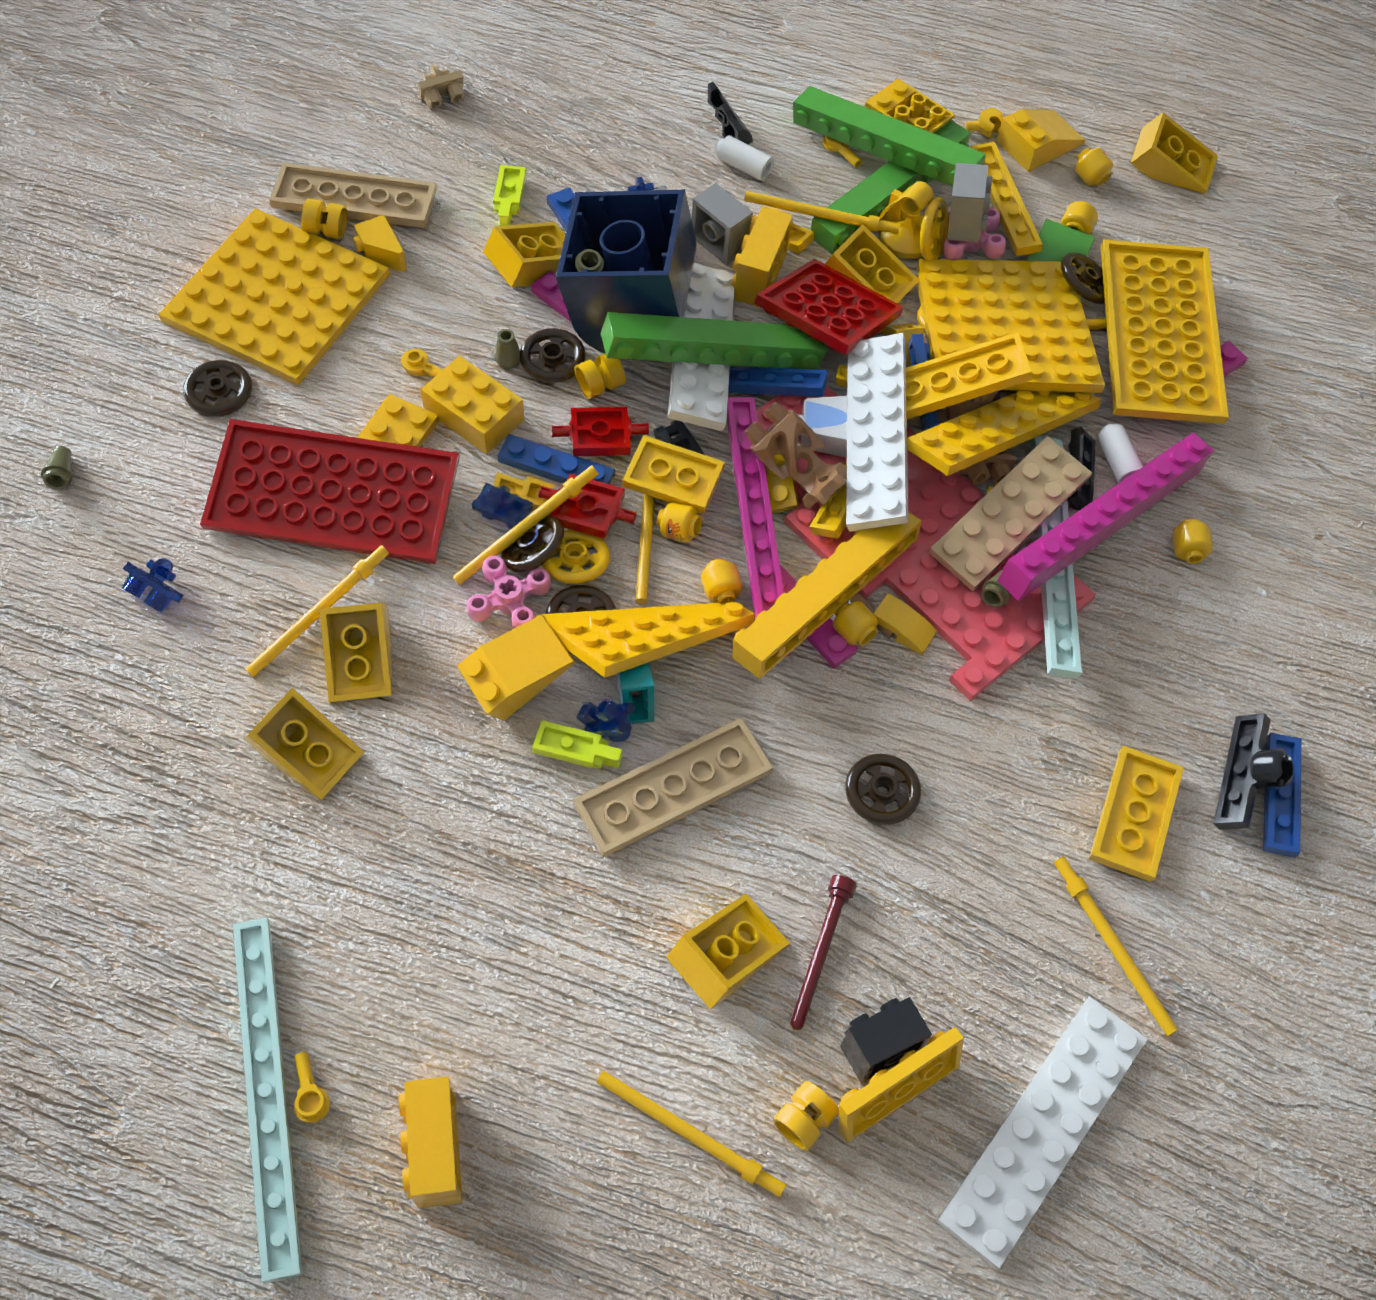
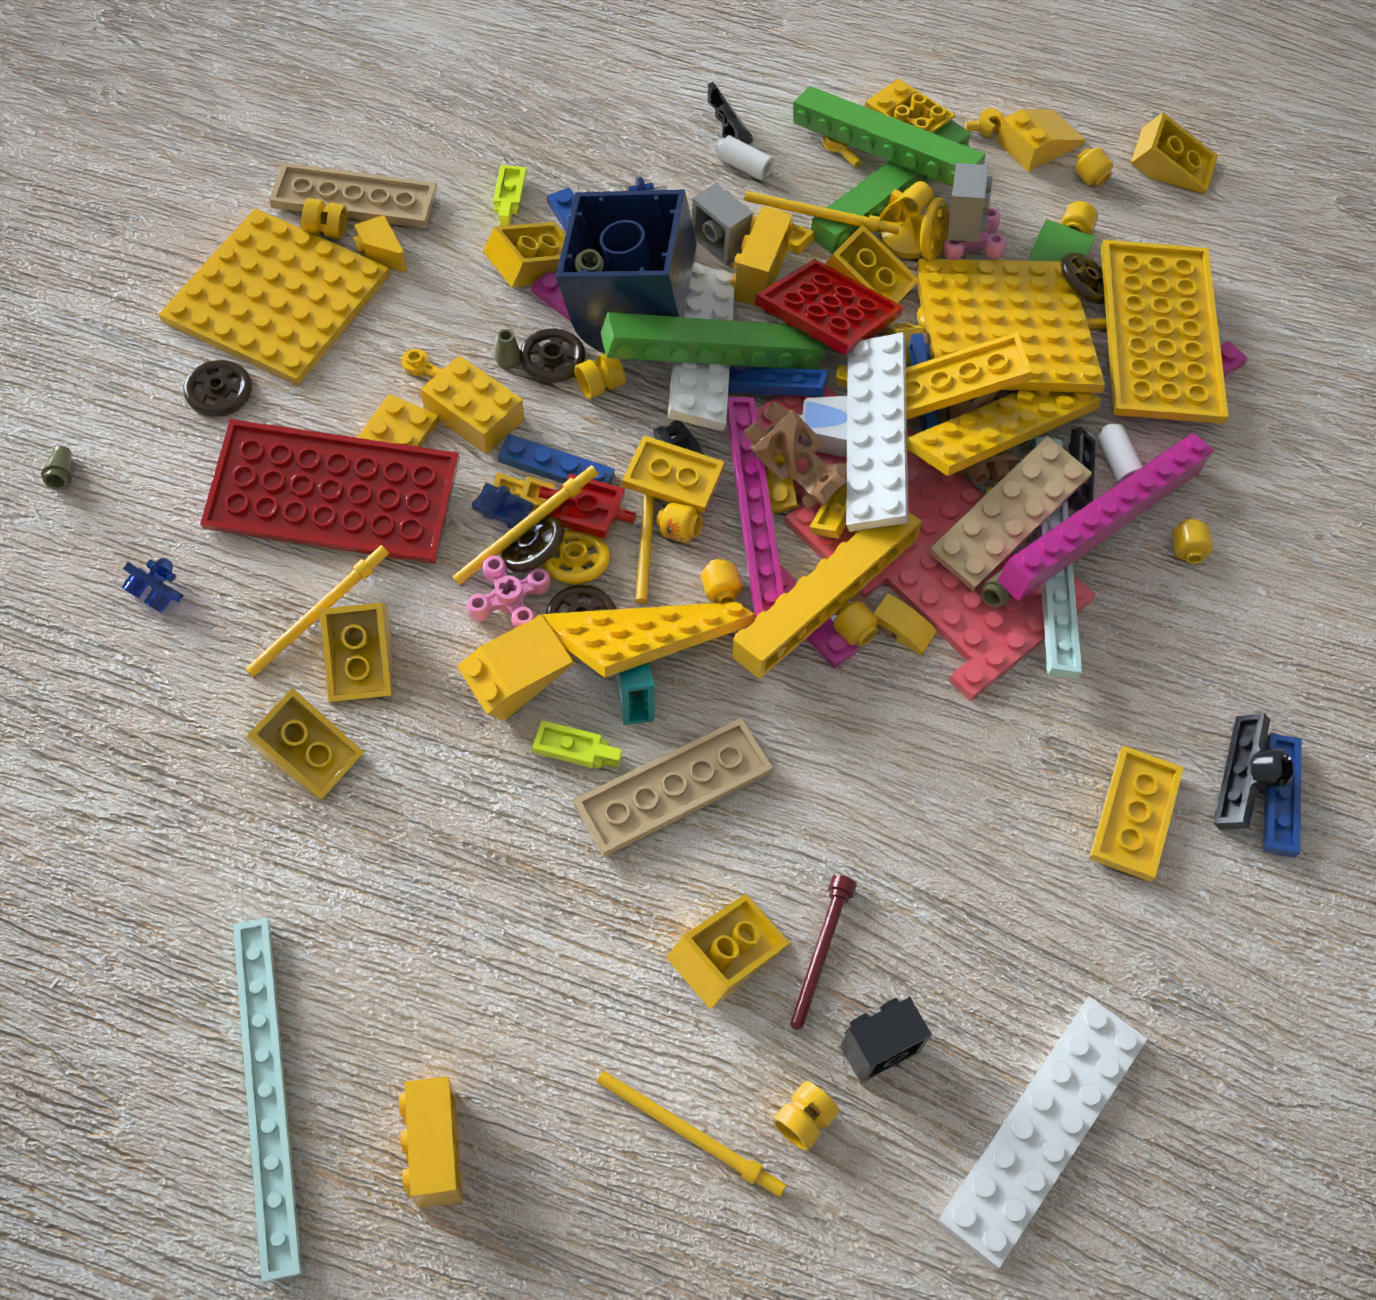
(311, 1101): yellow plate -> none
(439, 84): tan hips -> none
(600, 431): red plate -> none
(607, 719): clear blue hips -> none
(899, 1085): yellow plate -> none
(902, 774): dark brown plate -> none
(1008, 202): yellow plate -> none
(1078, 889): yellow bar -> none

